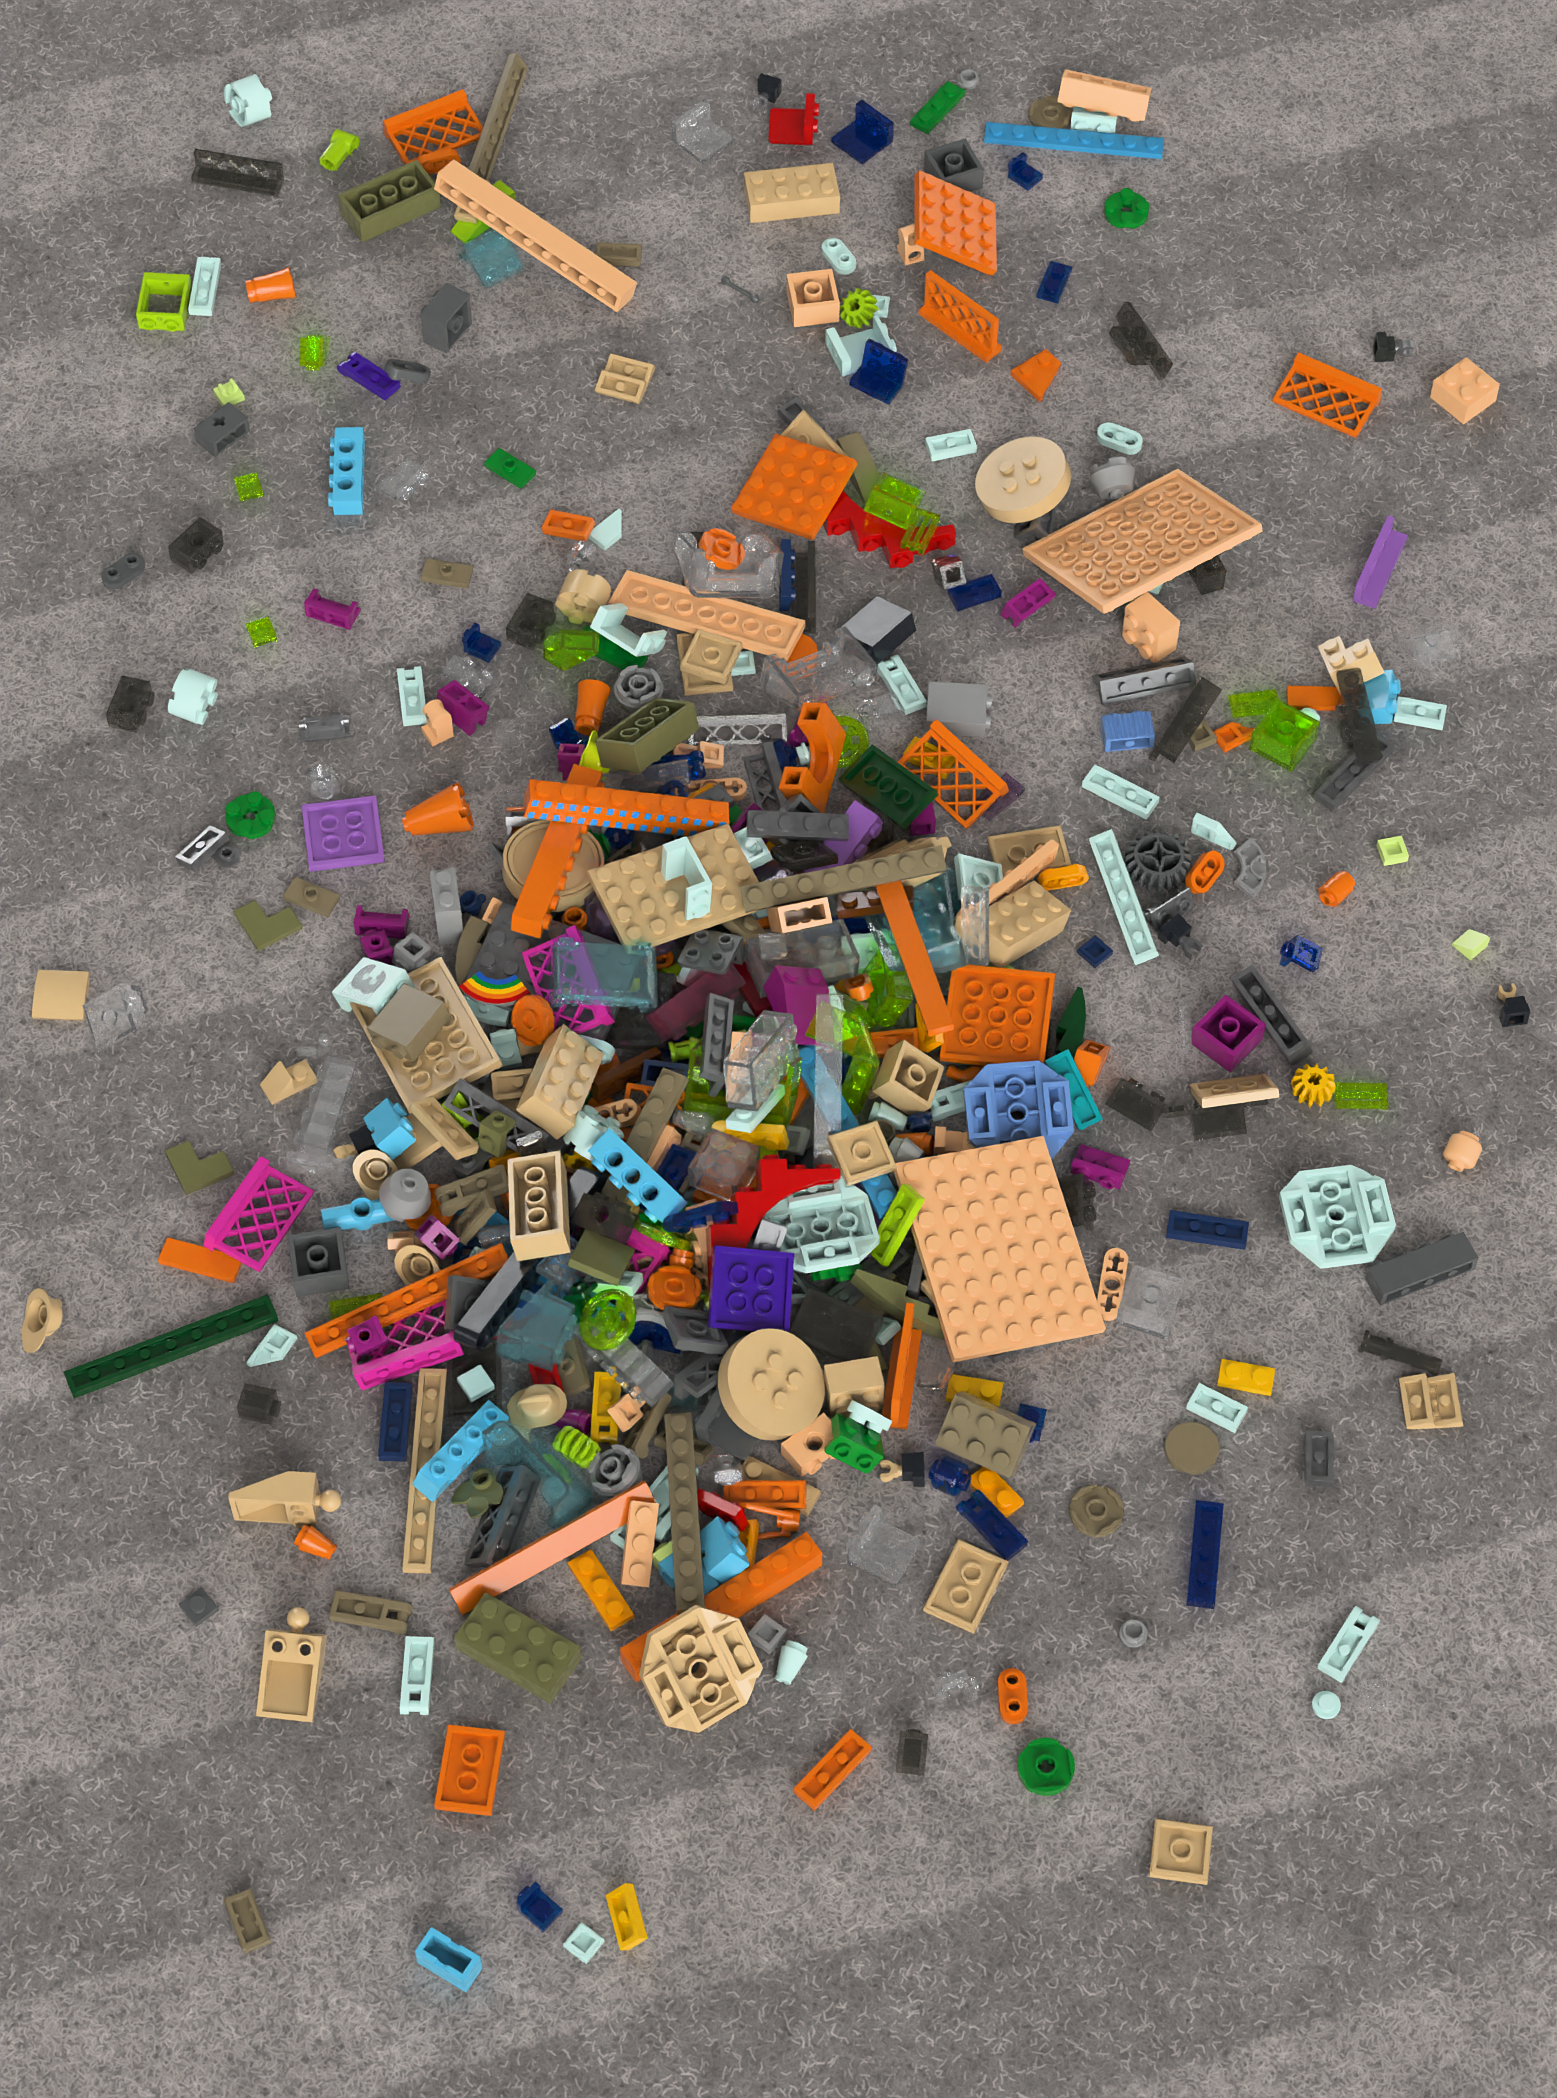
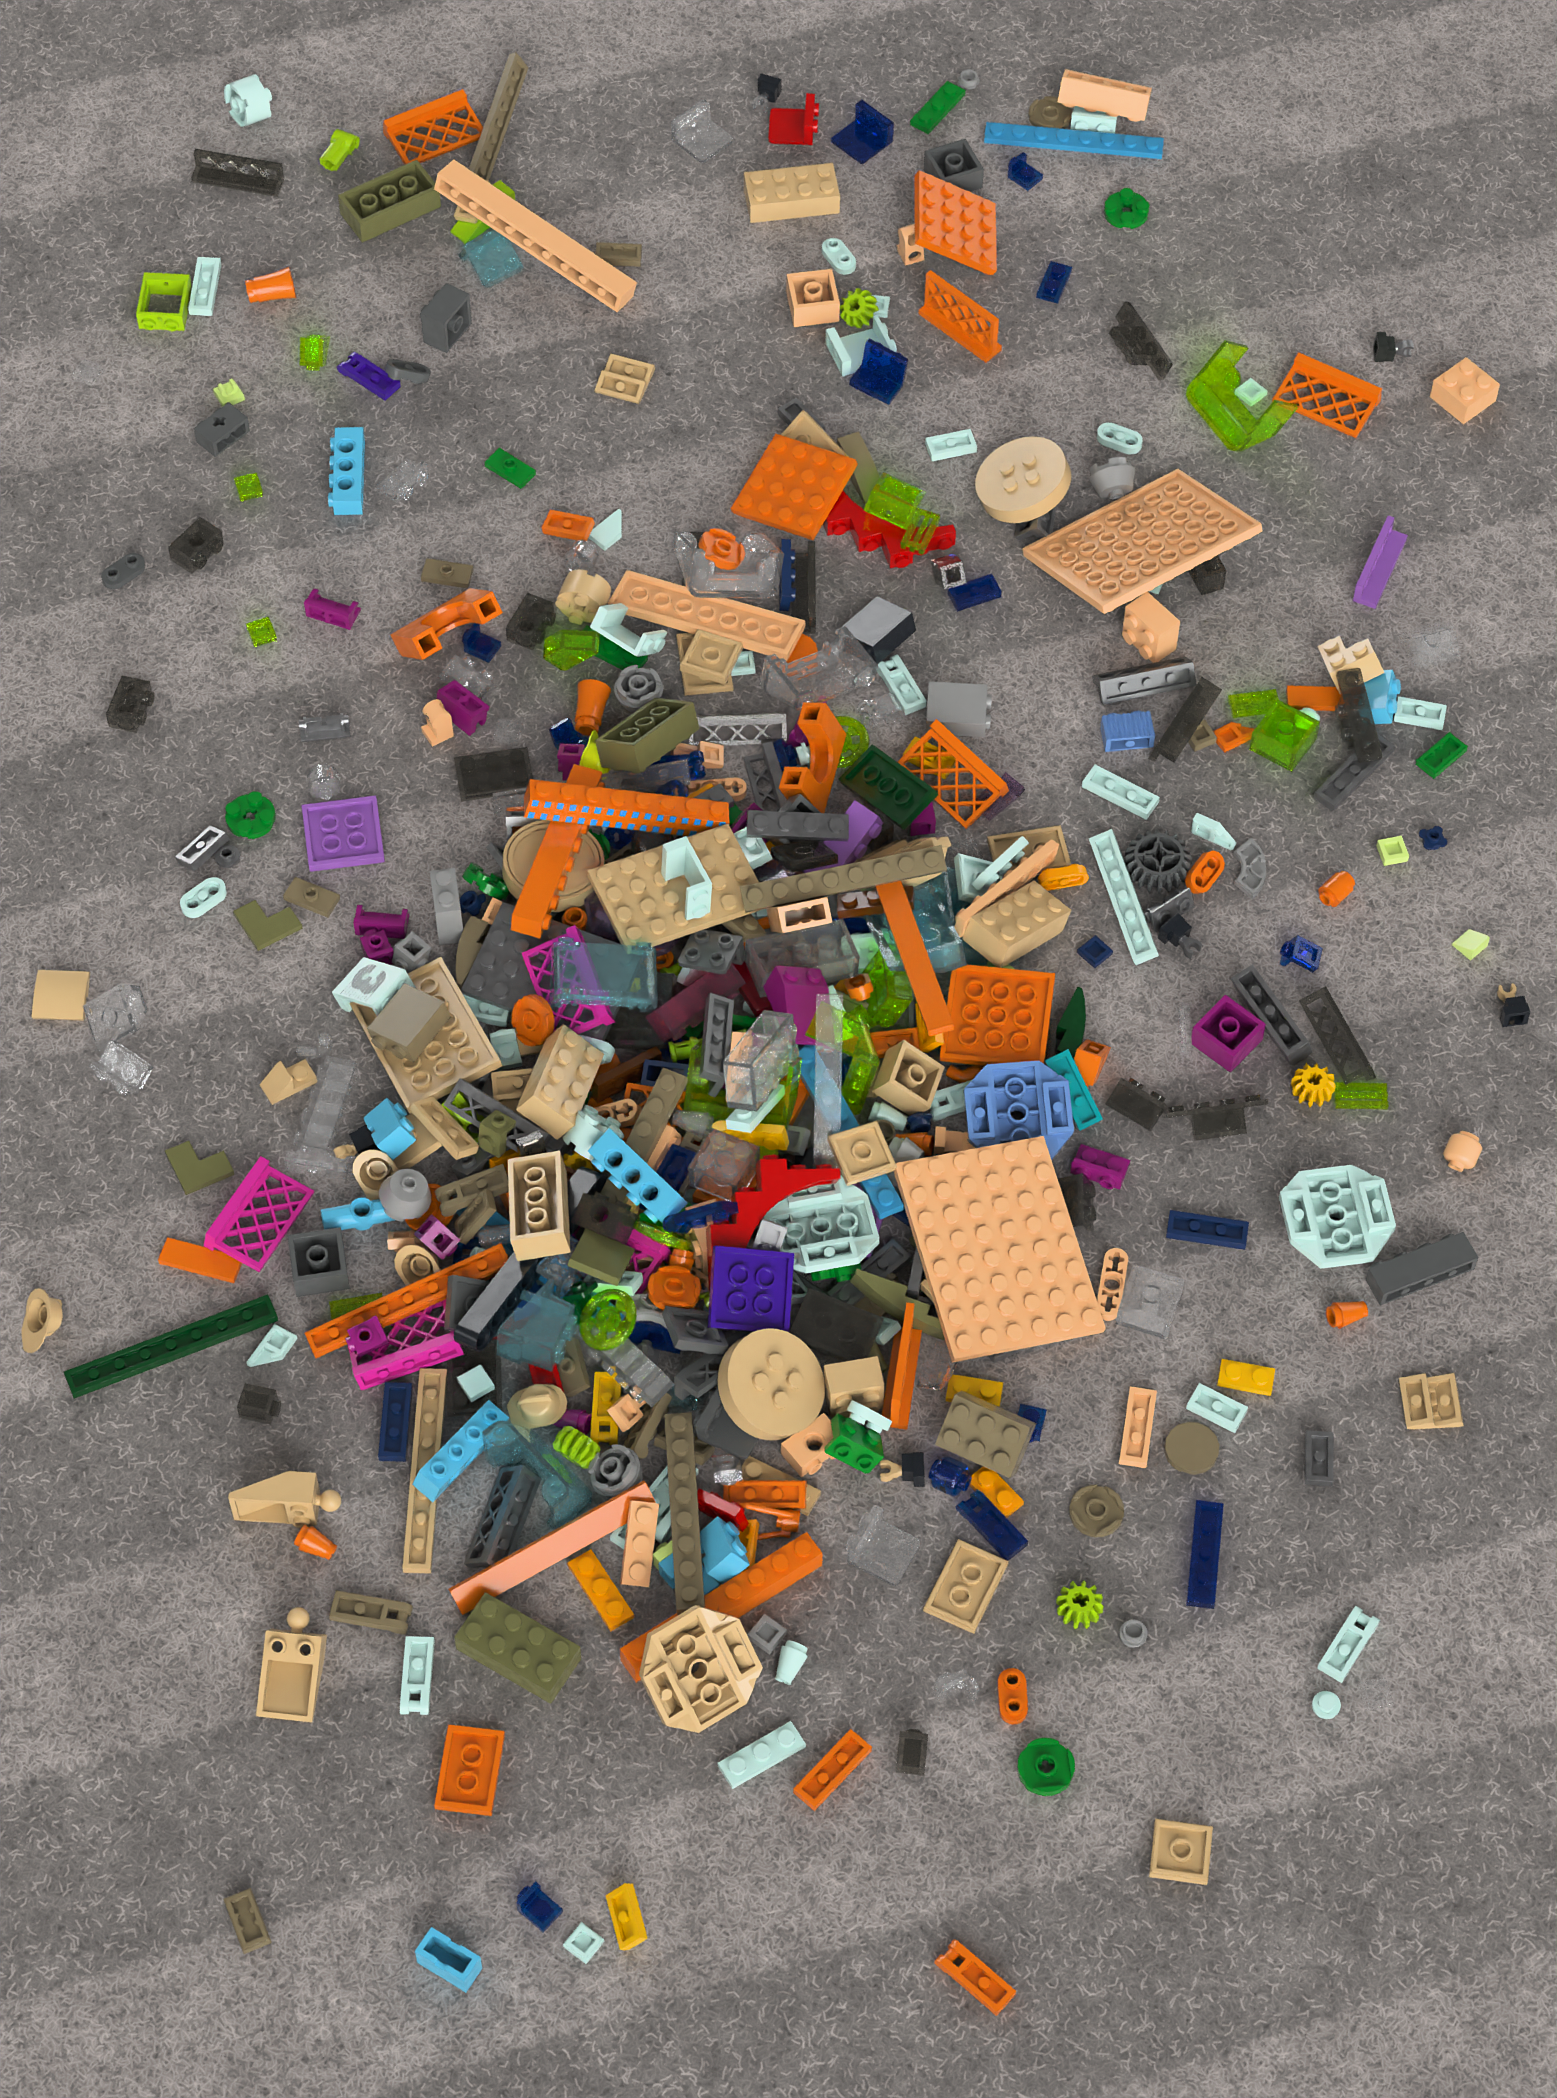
(122, 1068): none -> clear bracket
(192, 696): light aqua brick -> none
(198, 1607): dark grey plate -> none
(201, 896): none -> light aqua plate
(411, 696): light aqua plate -> none
(421, 636): none -> orange arch
(436, 161): orange plate -> none
(440, 813): orange cone -> none
(479, 1492): olive plate -> none
(491, 885): none -> green plate
(492, 773): none -> clear smoke plate
(494, 992): tile -> none
(726, 281): dark grey hinge -> none
(761, 1754): none -> light aqua plate
(772, 946): clear tile -> none
(897, 1223): lime plate -> none
(975, 924): clear plate -> none
(976, 1977): none -> orange plate
(1001, 864): none -> light aqua plate
(1027, 602): magenta hinge -> none
(1037, 373): orange wing -> none
(1075, 1612): none -> lime gear
(1137, 1427): none -> light nougat plate
(1222, 410): none -> clear neon green windscreen
(1234, 1090): tan tile -> none
(1250, 392): none -> light aqua tile
(1344, 1313): none -> orange cone
(1346, 1036): none -> clear smoke fence
(1387, 1349): clear smoke pin -> none
(1430, 843): none -> dark blue plate
(1441, 755): none -> green plate

